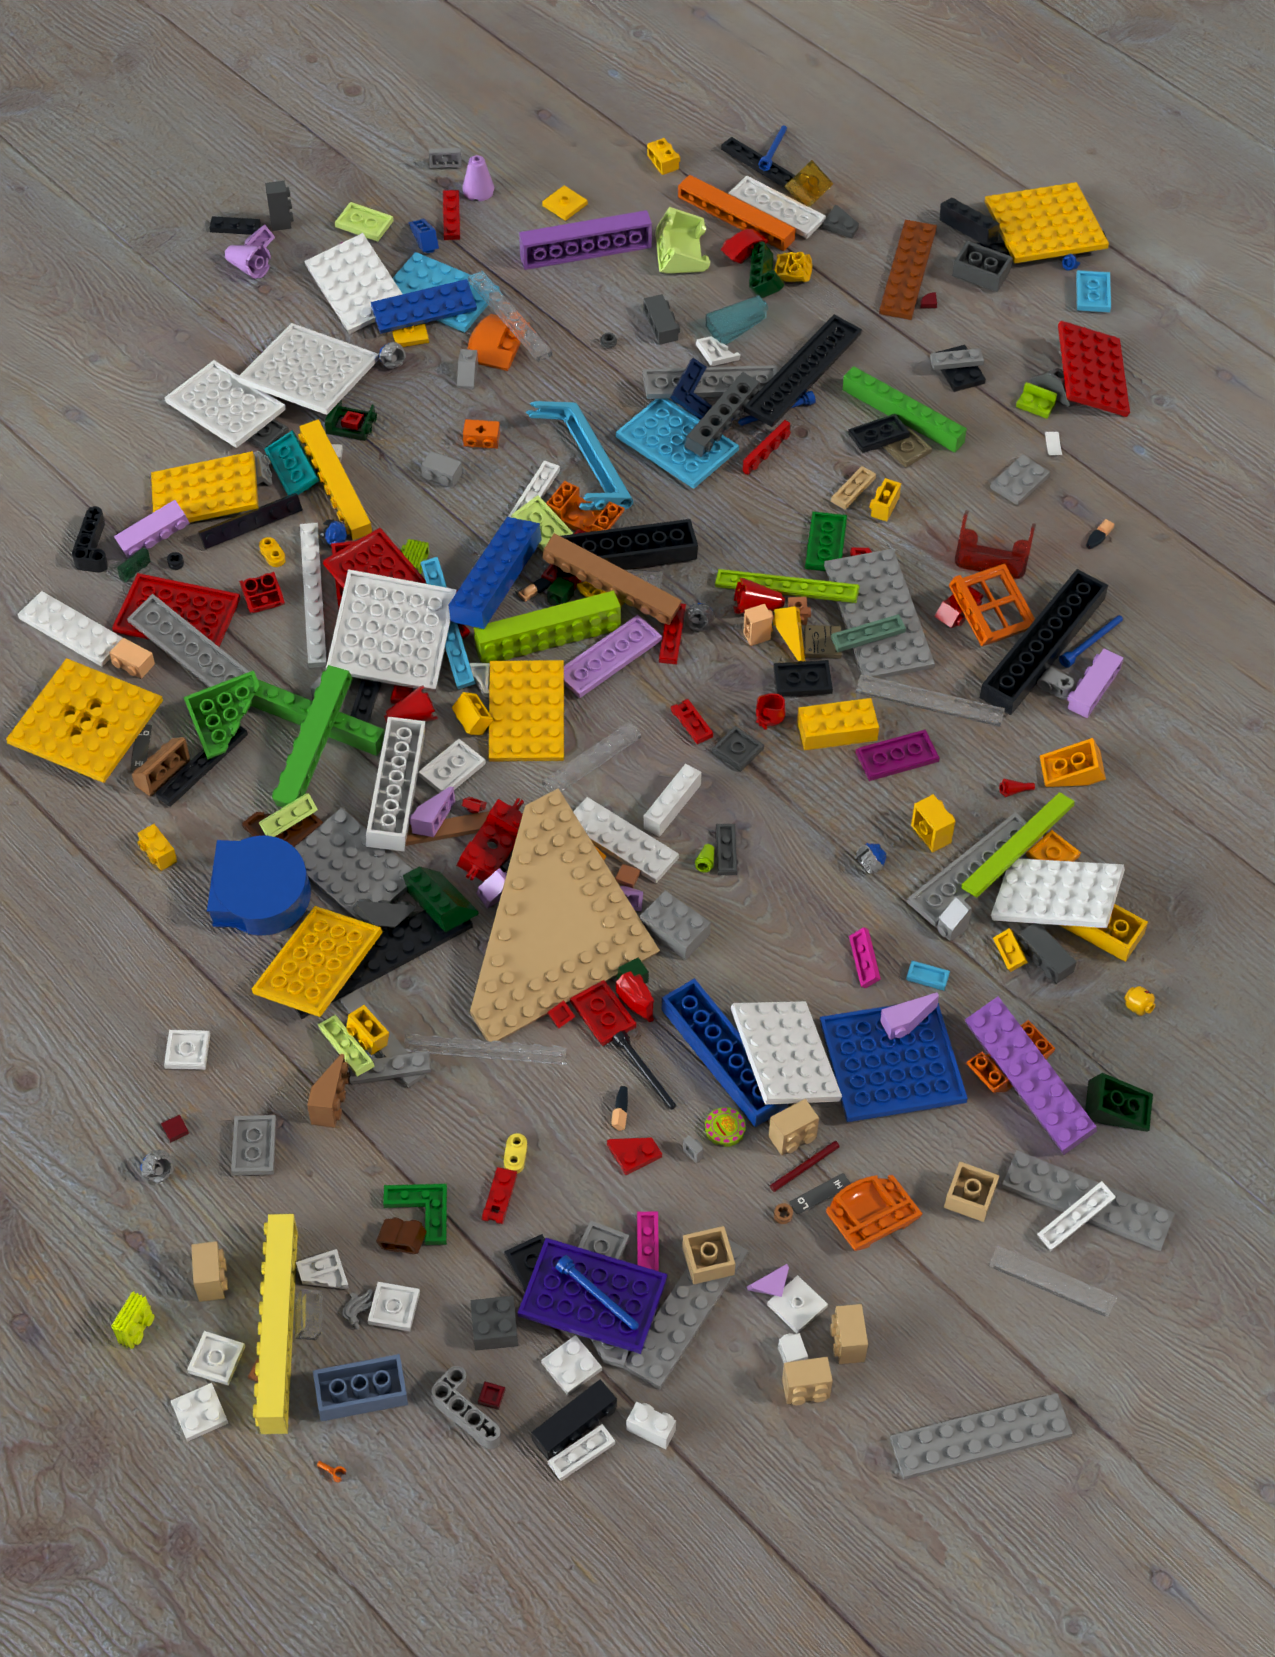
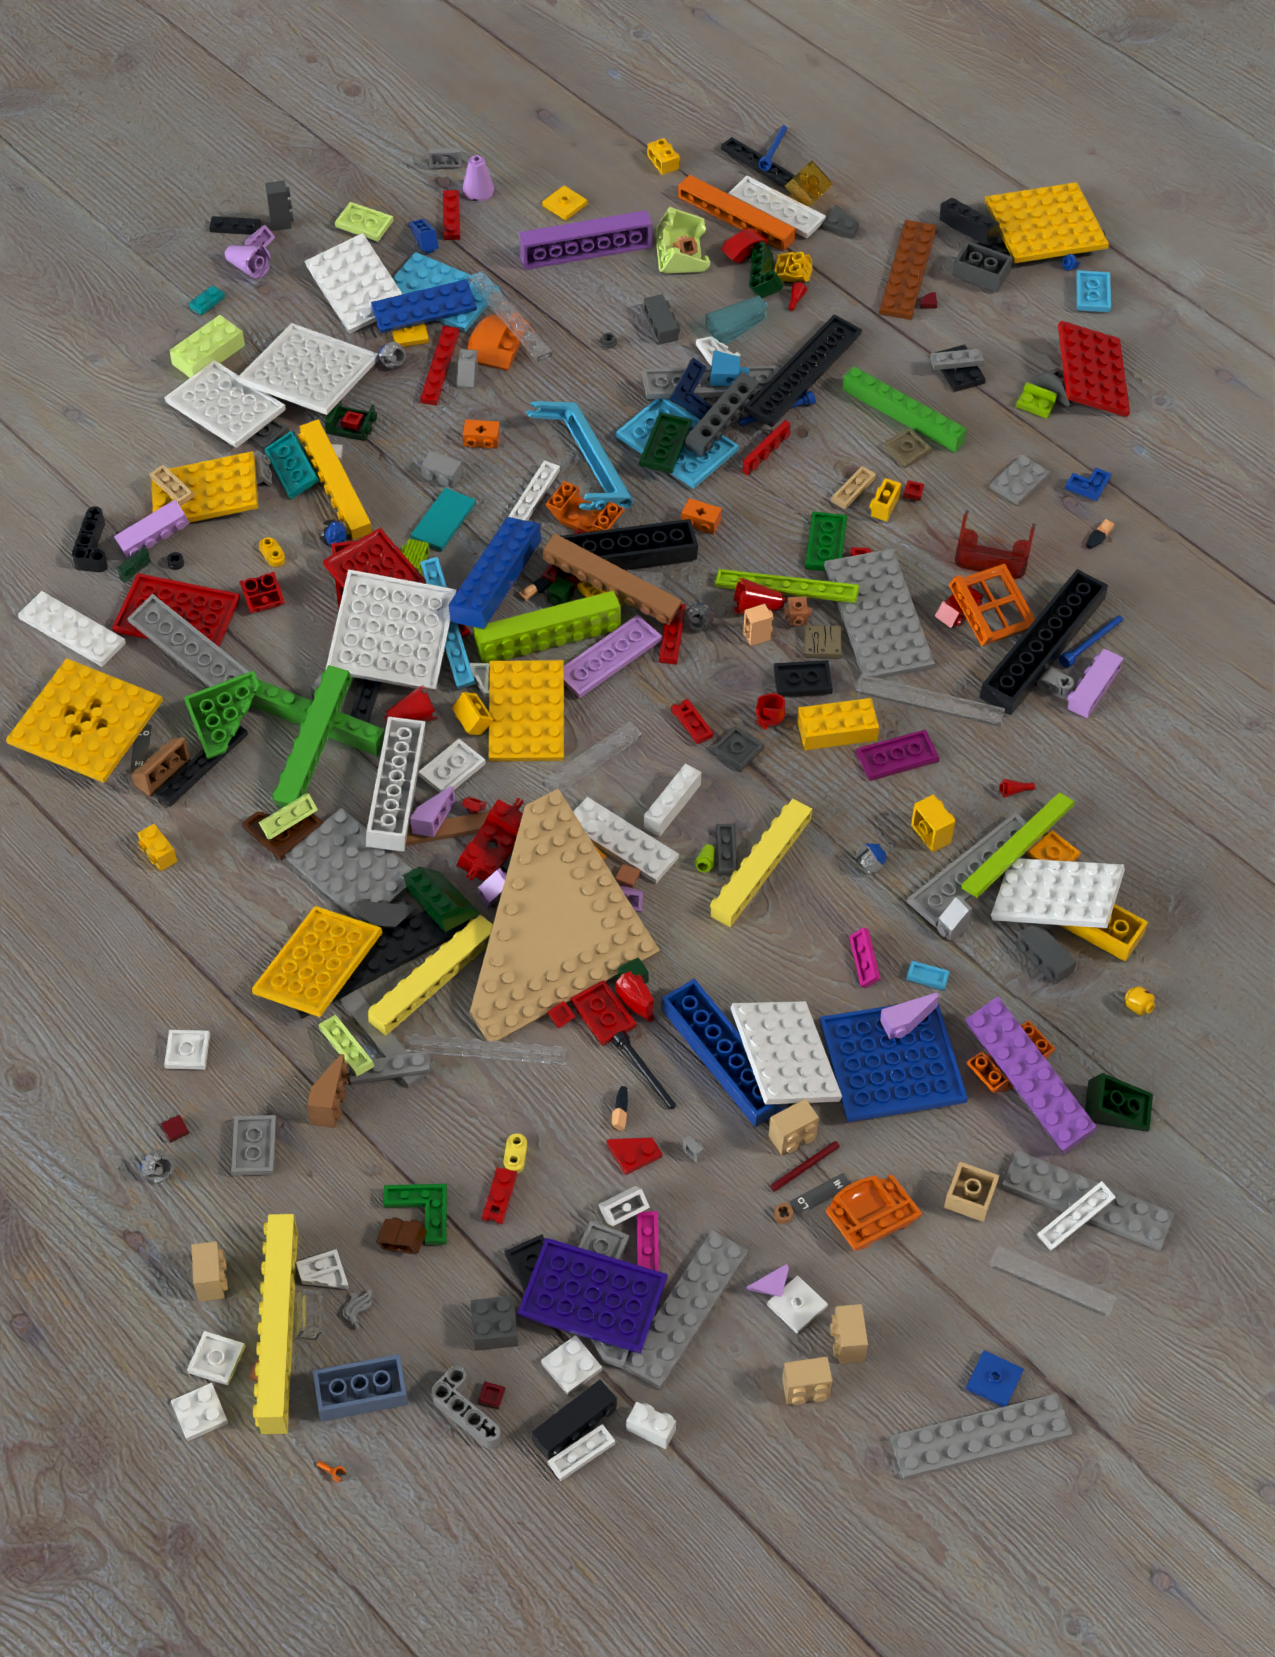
(132, 658): light nougat brick -> none
(132, 1320): neon yellow brick -> none
(171, 485): none -> tan plate
(207, 300): none -> teal plate
(211, 342): none -> yellowish green brick
(250, 521): black plate -> none
(258, 885): blue brick -> none
(313, 595): white plate -> none
(367, 1030): yellow brick -> none
(393, 1306): white plate -> none
(399, 693): red tile -> none
(430, 976): none -> light yellow brick
(439, 365): none -> red plate
(443, 519): none -> teal tile
(539, 512): yellowish green plate -> none
(566, 1266): blue piece -> none
(624, 1205): none -> white brick
(665, 442): none -> dark green plate
(675, 925): light grey brick -> none
(686, 245): none -> nougat brick
(702, 515): none -> orange brick
(708, 1255): tan brick -> none
(725, 369): none -> dark azure torso
(725, 1126): lime tile -> none
(761, 862): none -> light yellow brick
(789, 626): yellow slope -> none
(792, 1348): white brick -> none
(797, 292): none -> red cone
(868, 633): sand green plate -> none
(879, 433): black tile -> none
(913, 490): none -> red plate
(994, 1379): none -> blue plate
(1010, 950): yellow plate -> none
(1053, 443): white sticker -> none
(1073, 765): light orange slope -> none
(1091, 487): none -> blue plate

